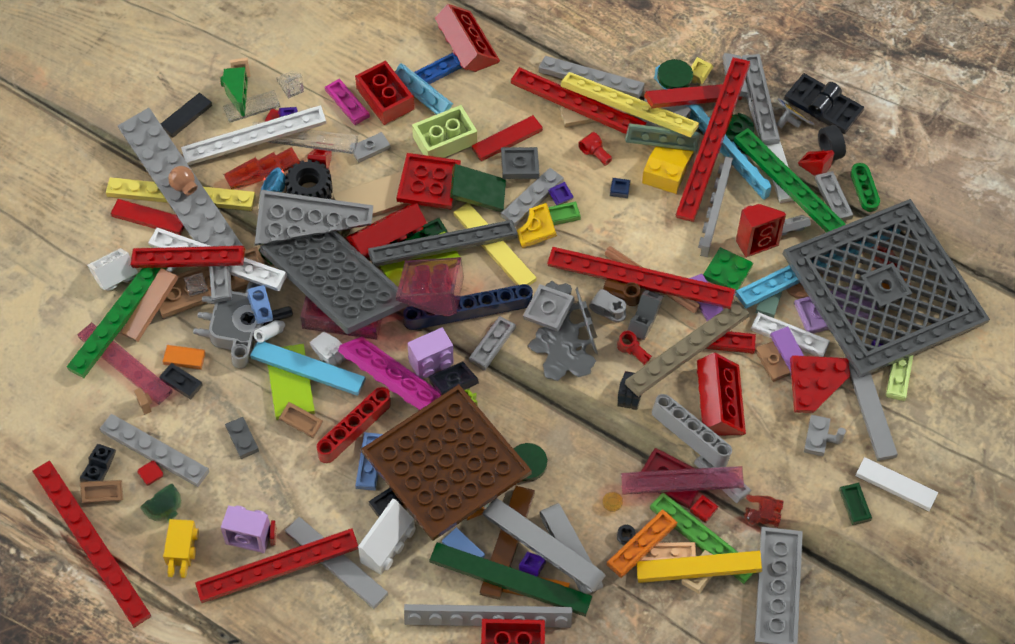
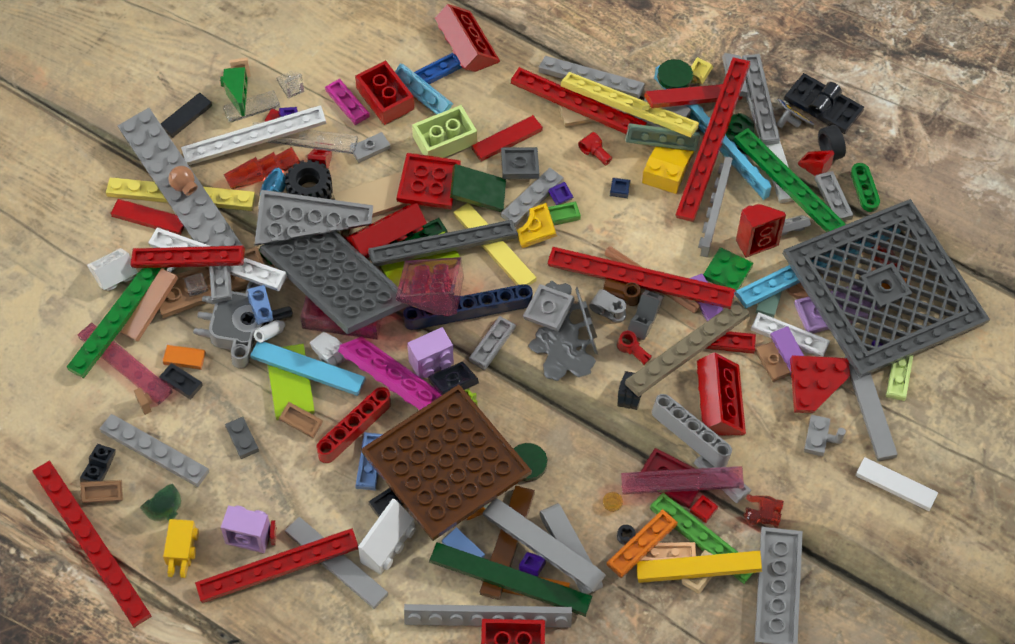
(150, 473): red piece -> none
(855, 503): dark green tile -> none

